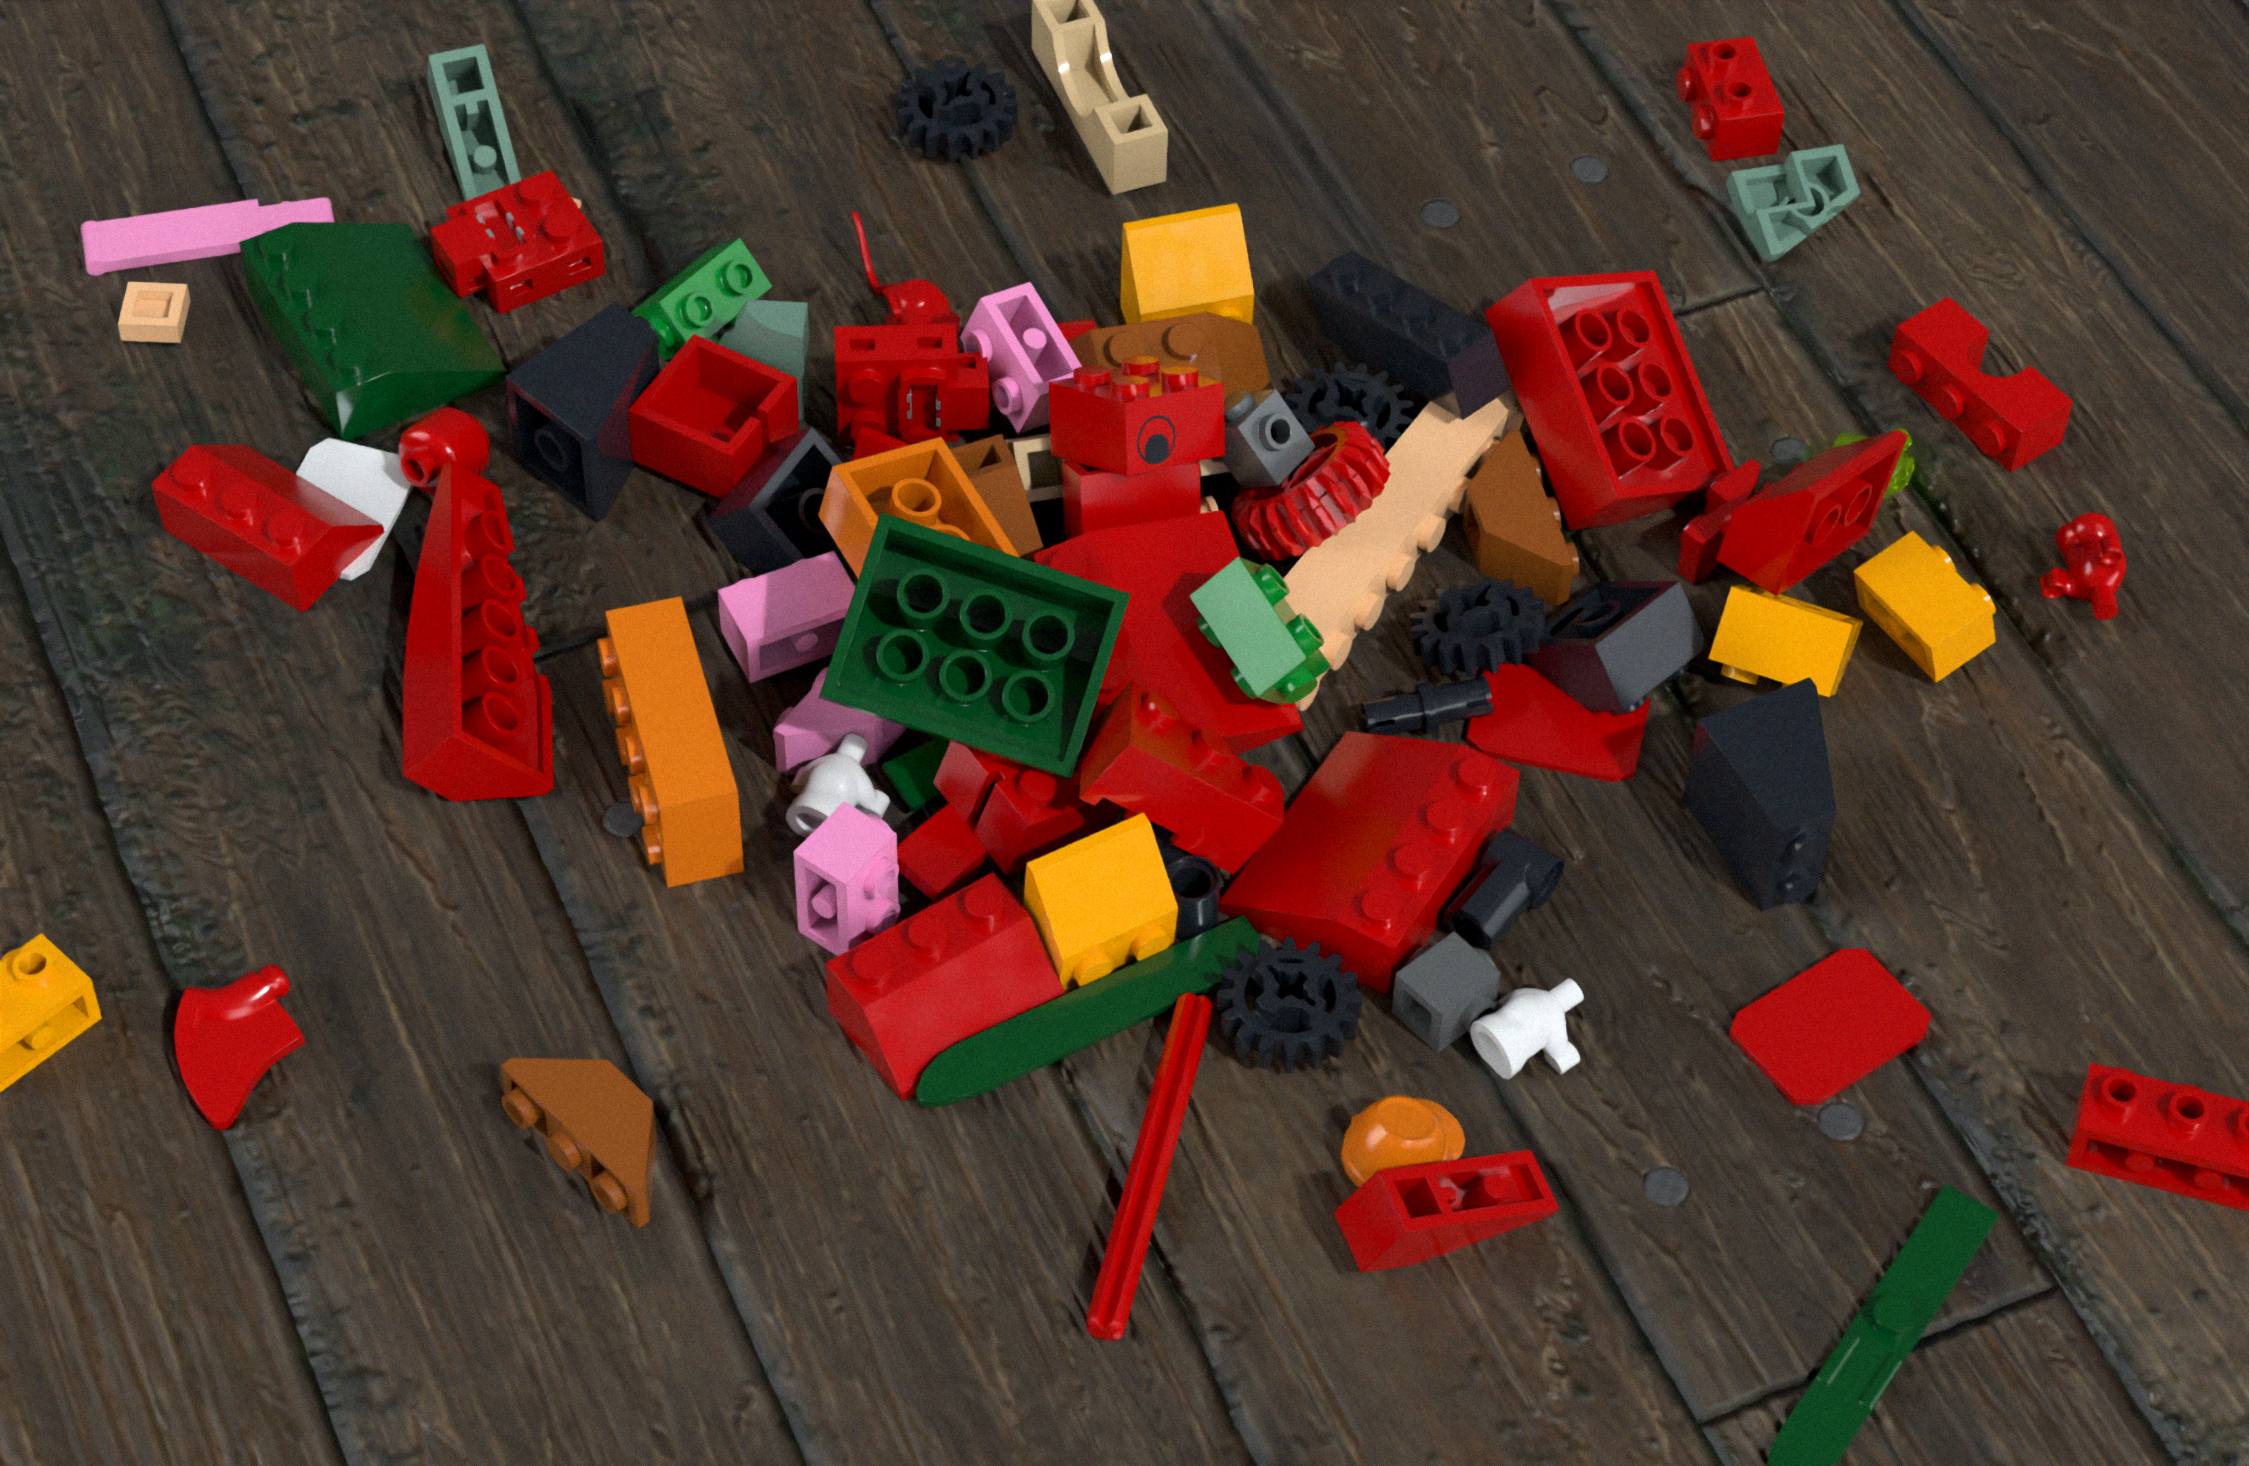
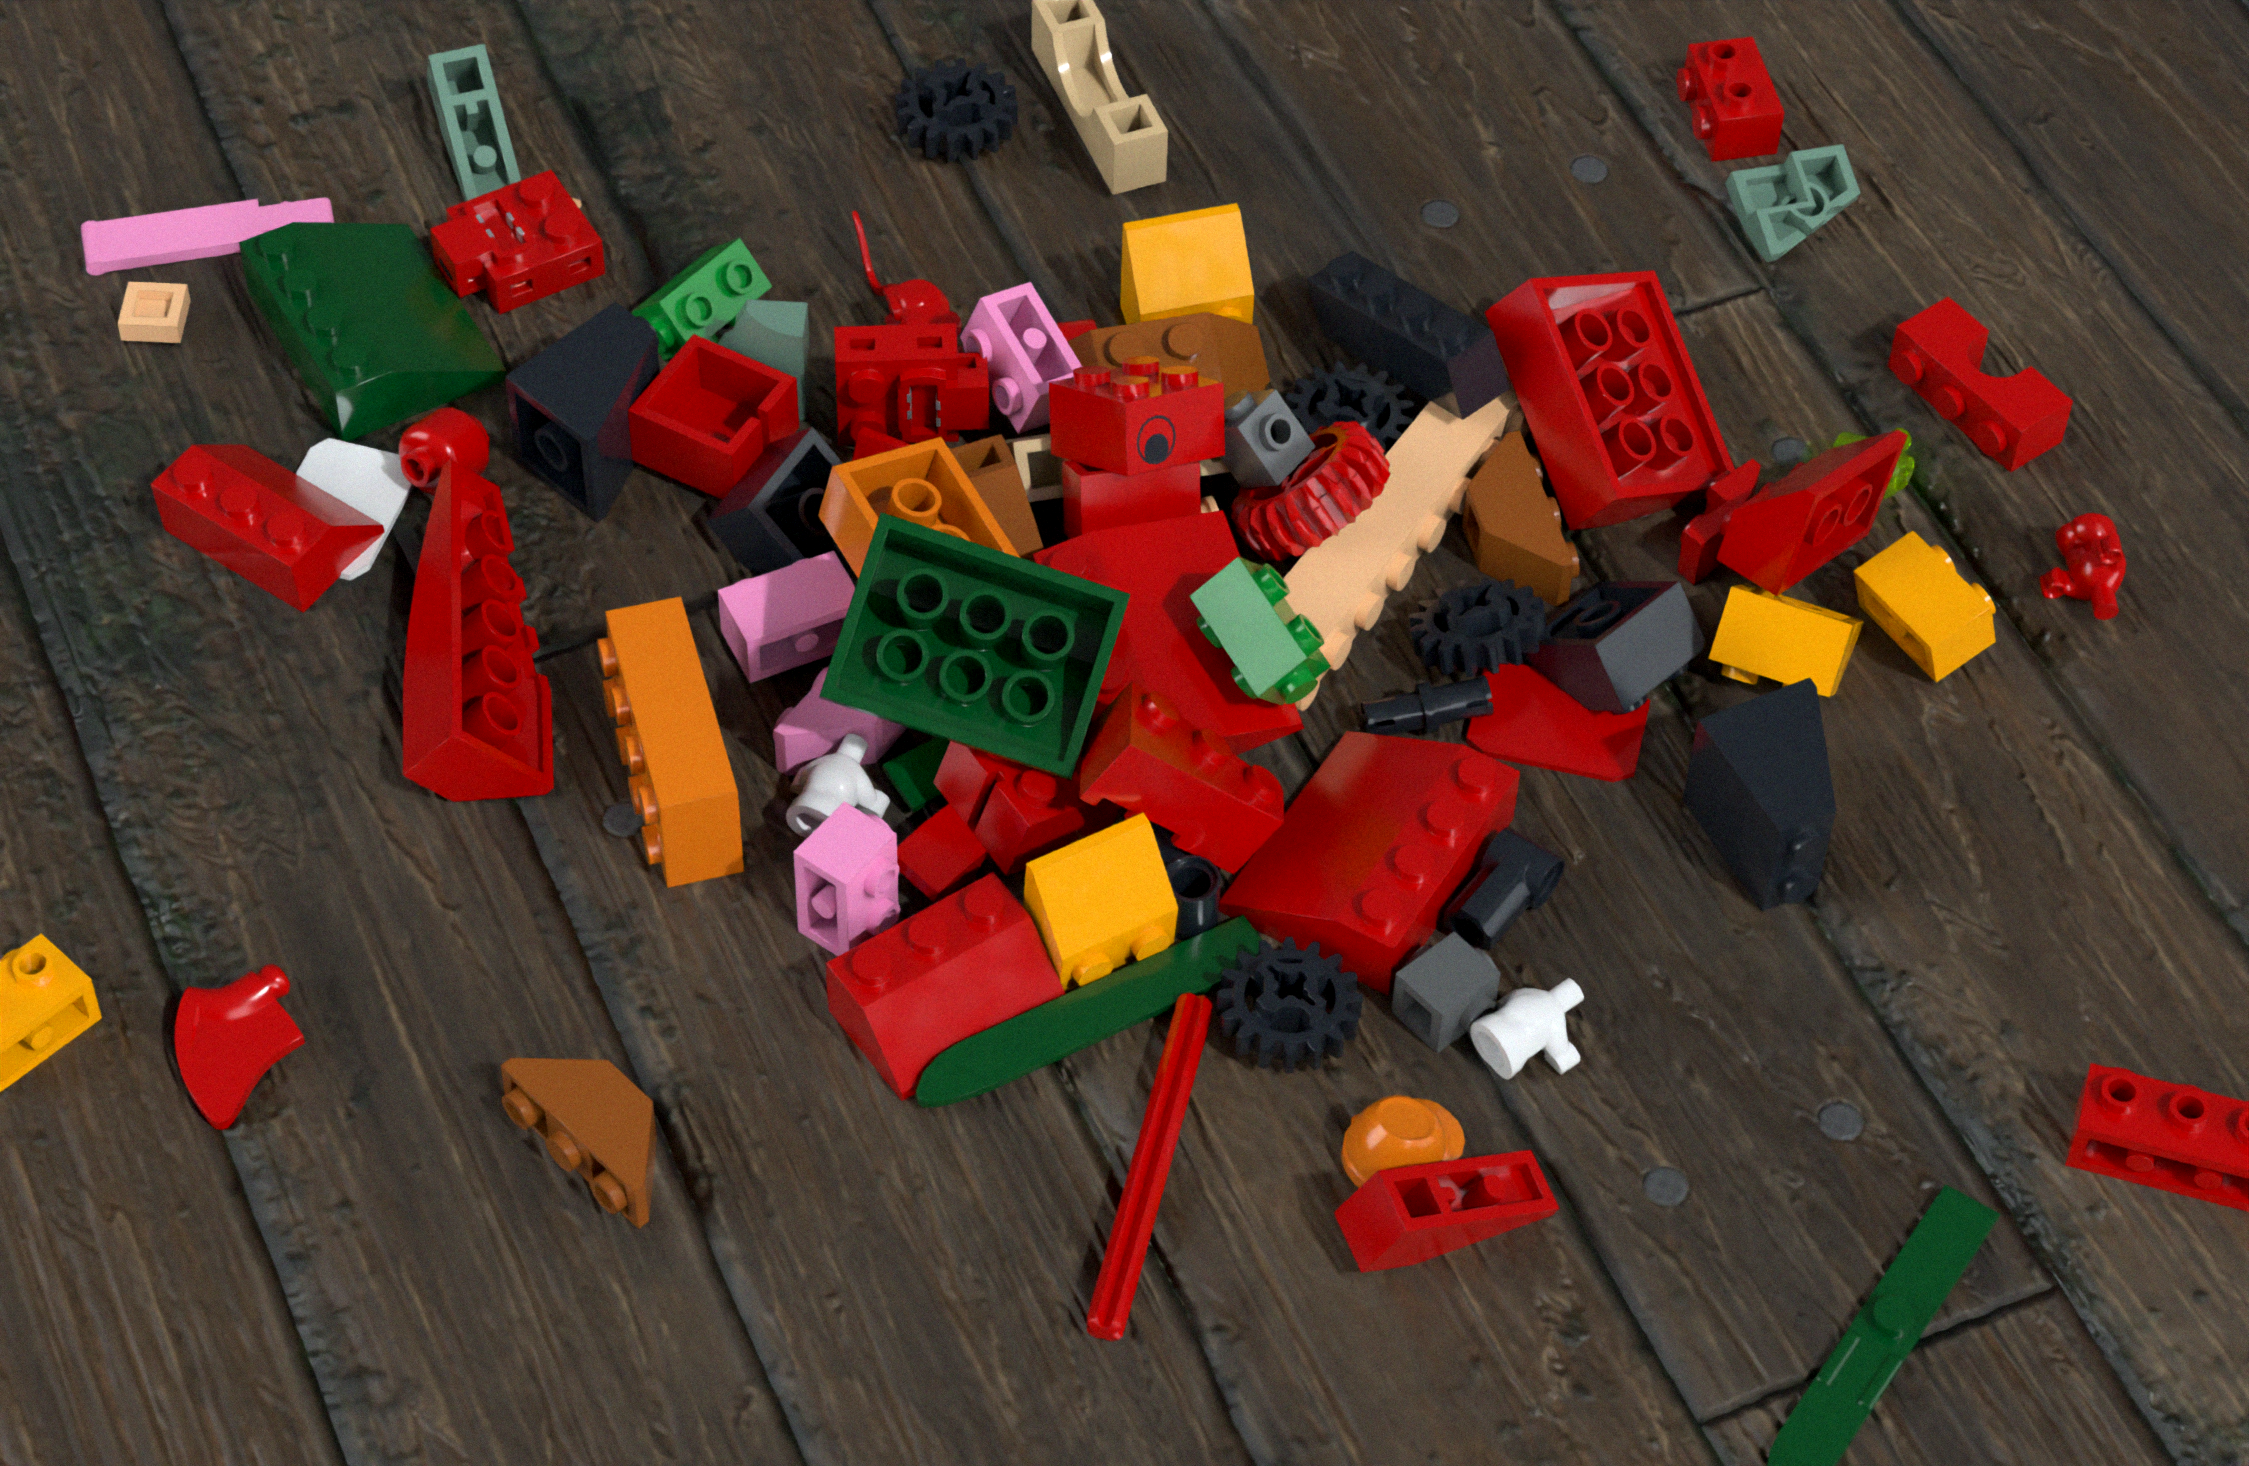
(1829, 1026): red piece -> none

